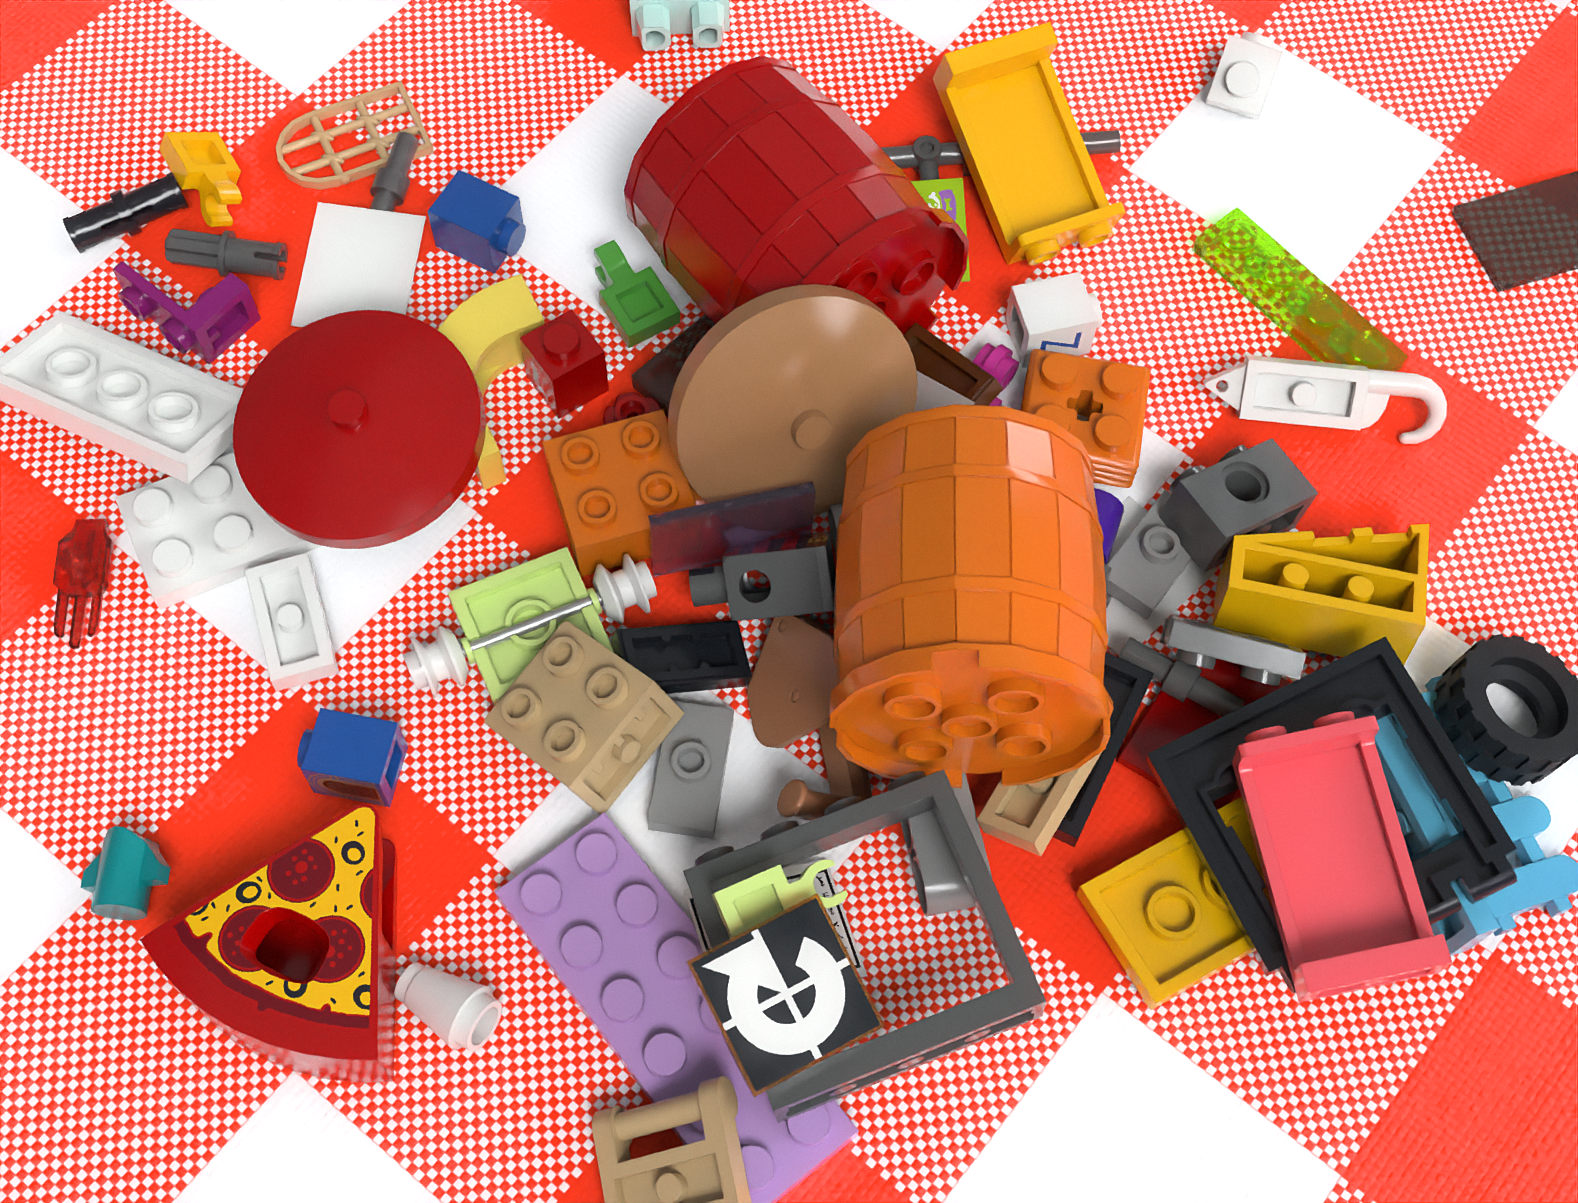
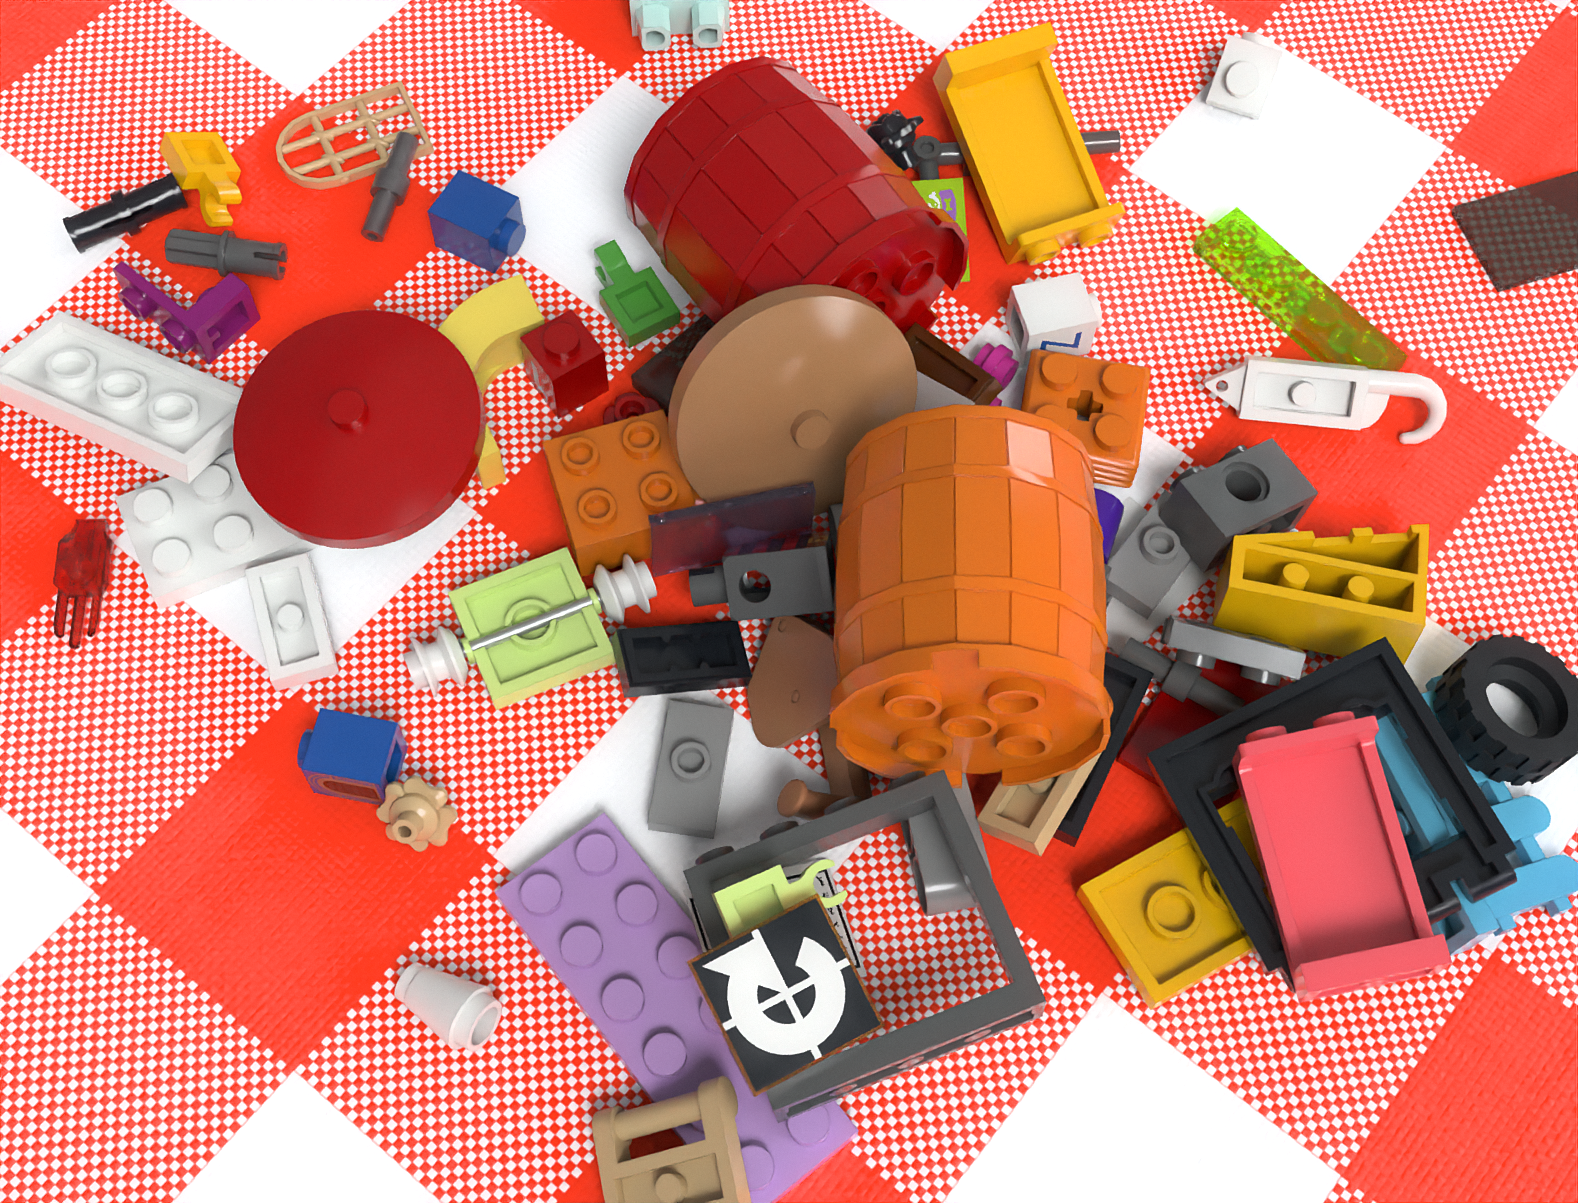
(125, 875): teal piece -> none
(299, 953): piece -> none
(357, 262): white sticker -> none
(416, 813): none -> tan plant
(585, 716): tan bracket -> none
(895, 136): none -> black plant

